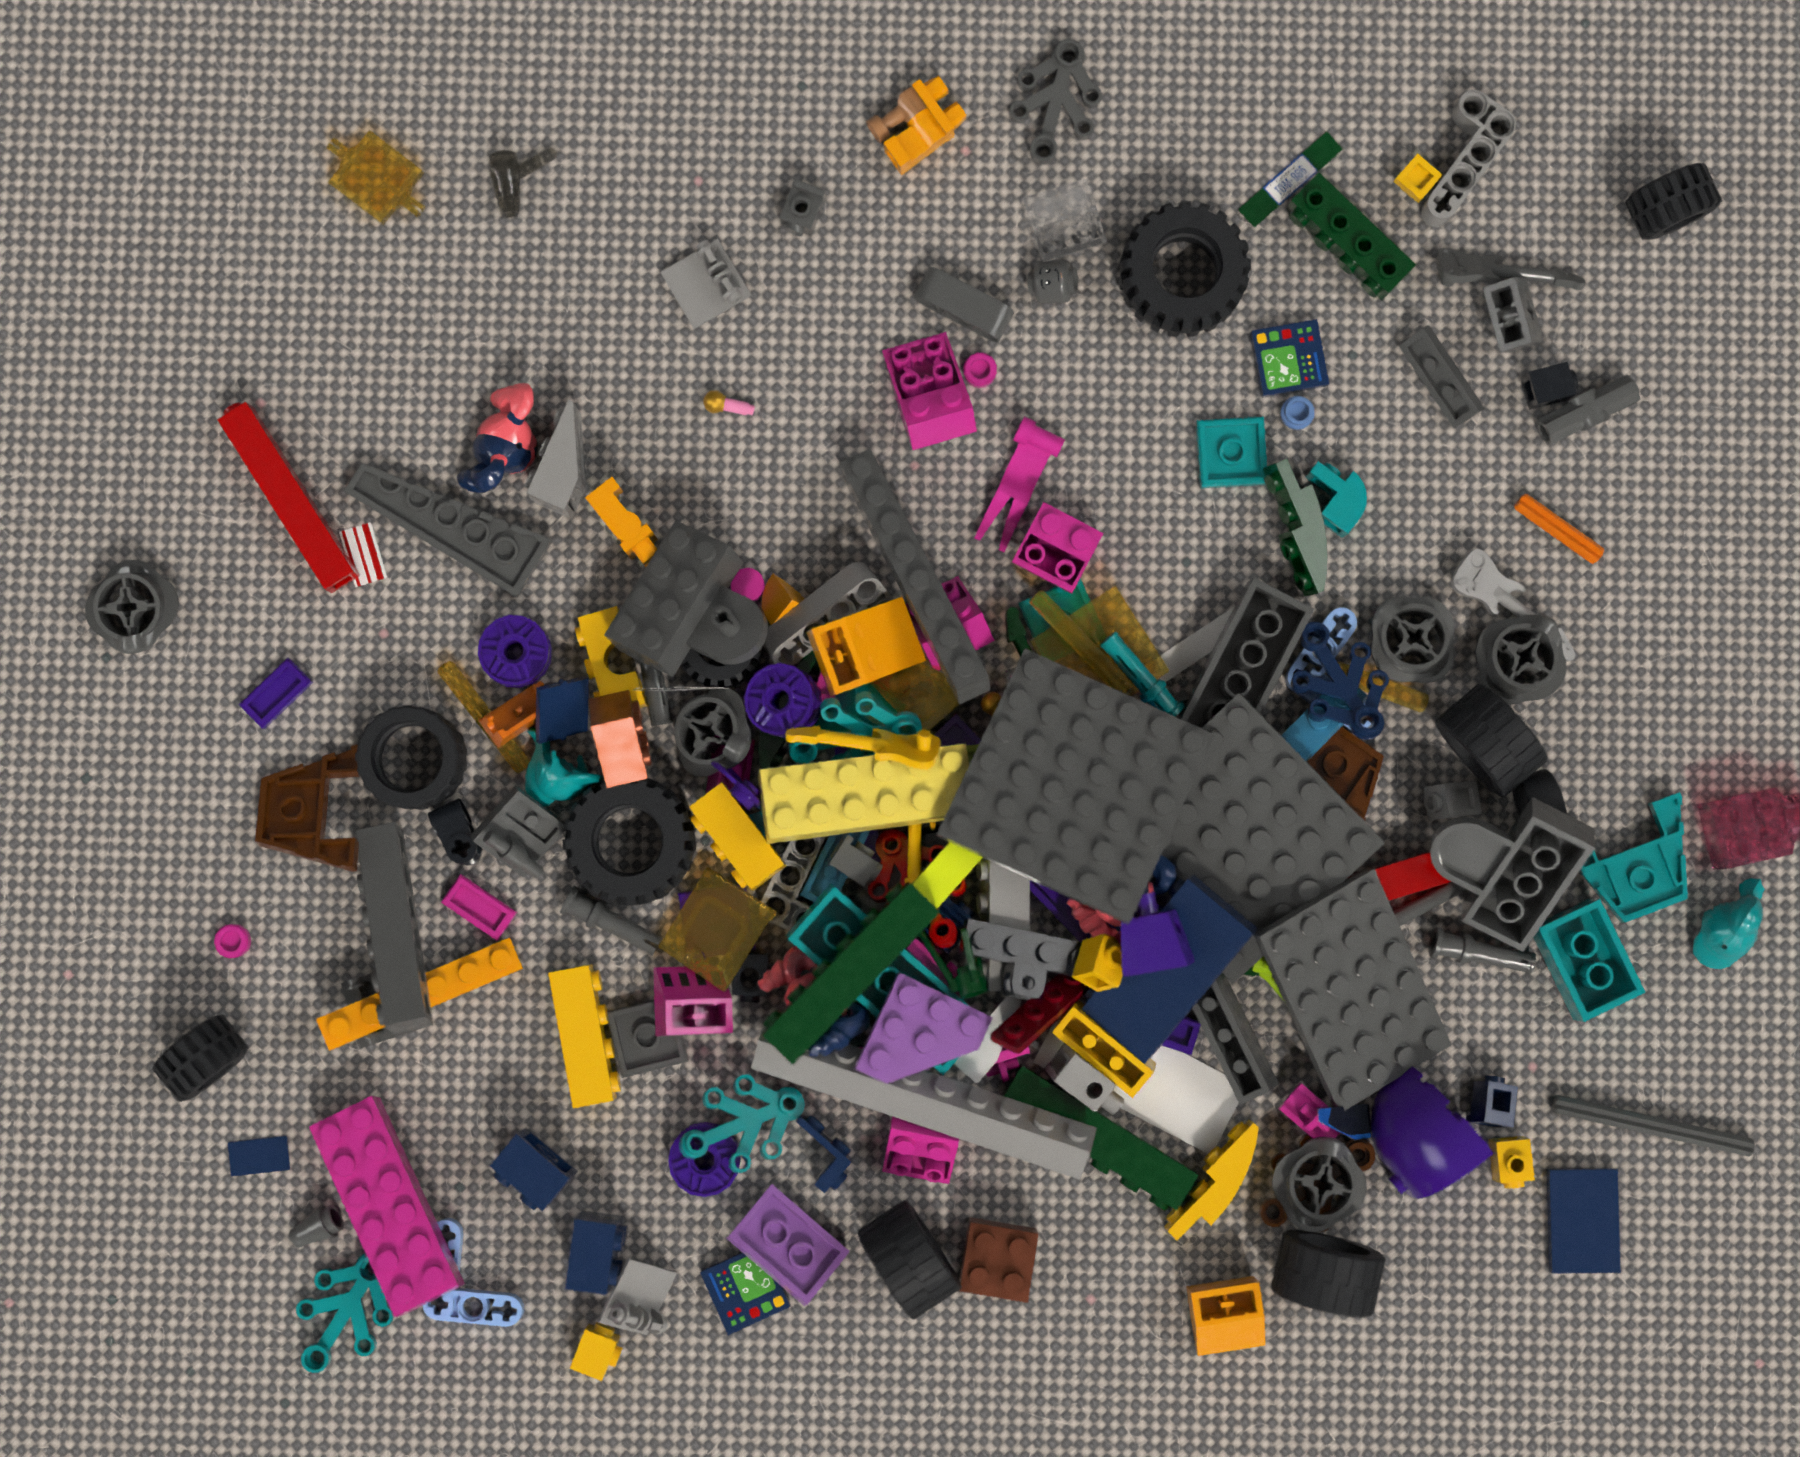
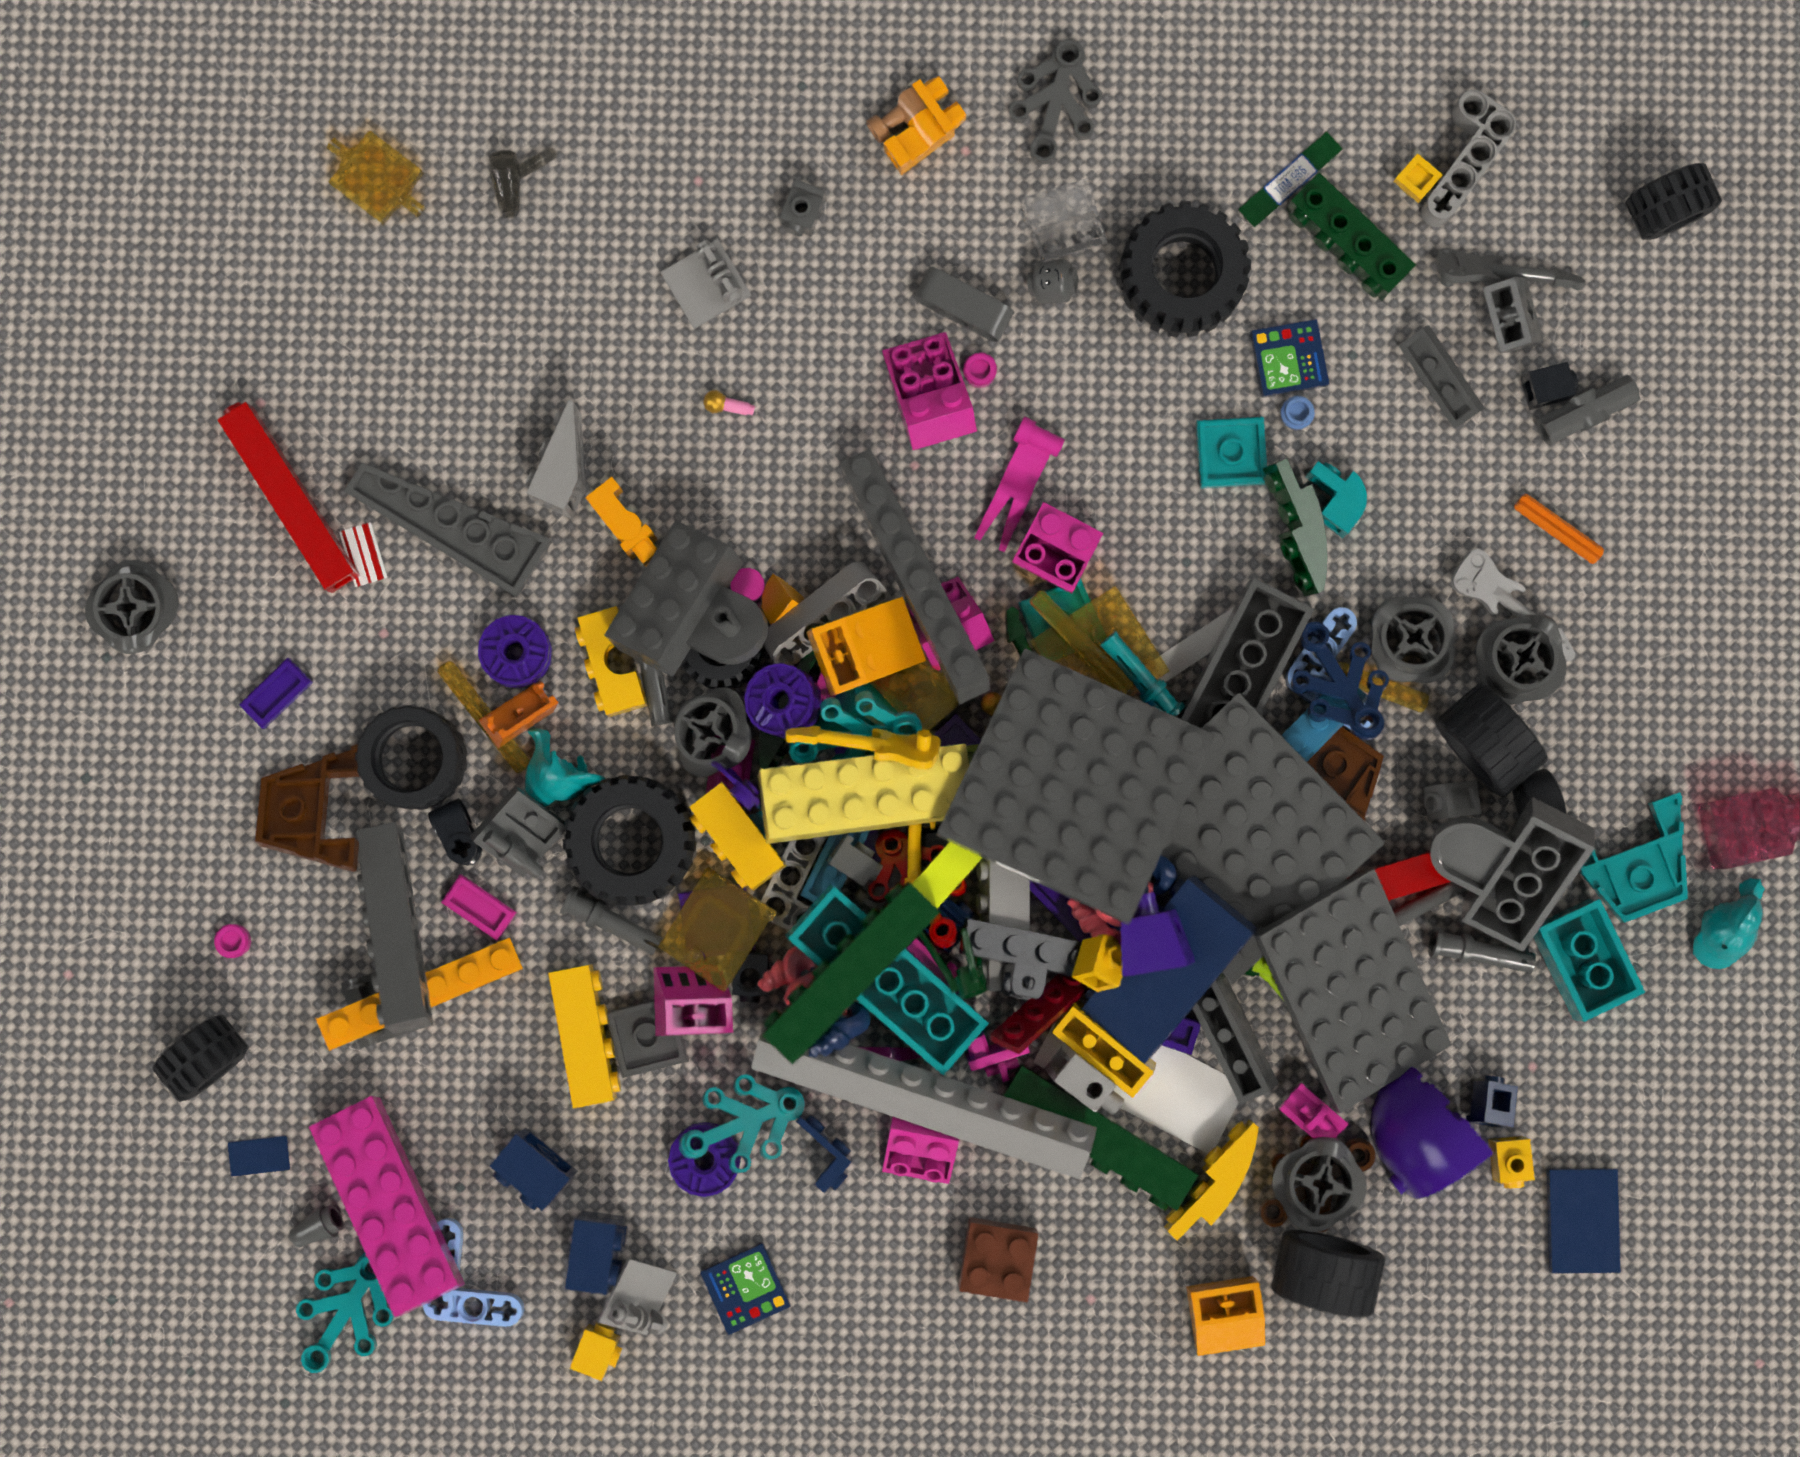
(497, 440): hair -> none
(562, 709): dark blue piece -> none
(620, 738): brick -> none
(675, 688): white sticker -> none
(788, 1245): medium lavender plate -> none
(909, 1259): black tyre -> none
(919, 1031): medium lavender plate -> none
(980, 1061): white sticker -> none
(1351, 1122): black sticker -> none
(1653, 1125): dark grey axle -> none

